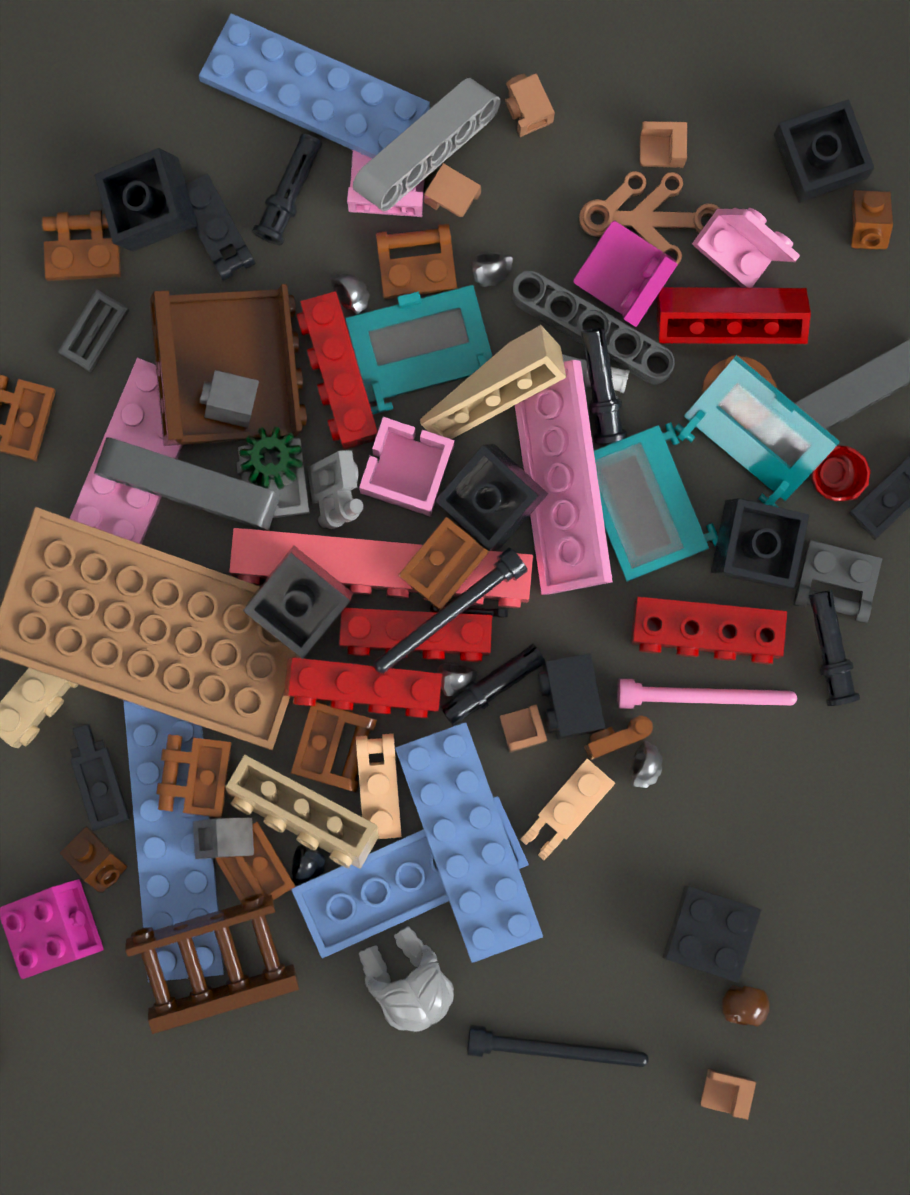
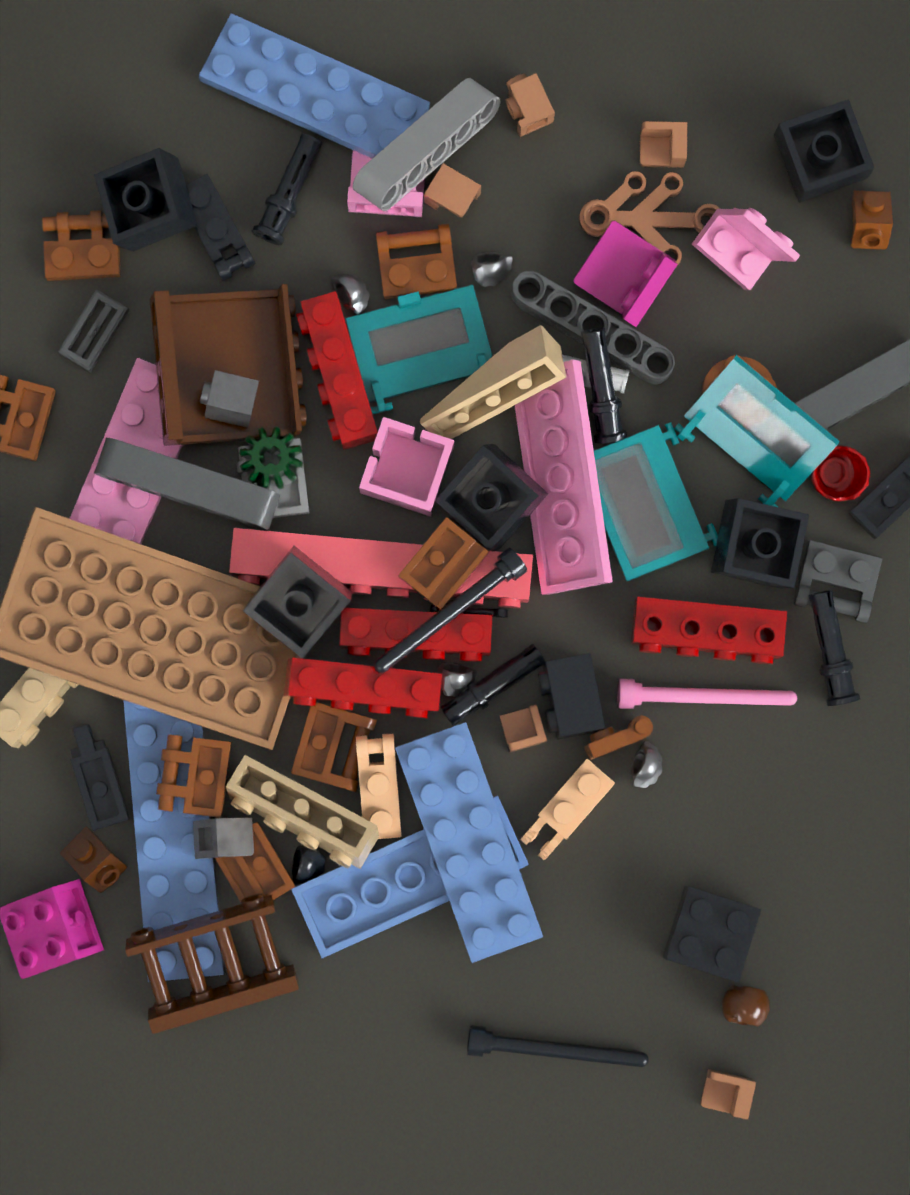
(331, 488): light grey plate -> none
(420, 997): light grey hair -> none
(733, 315): red brick -> none

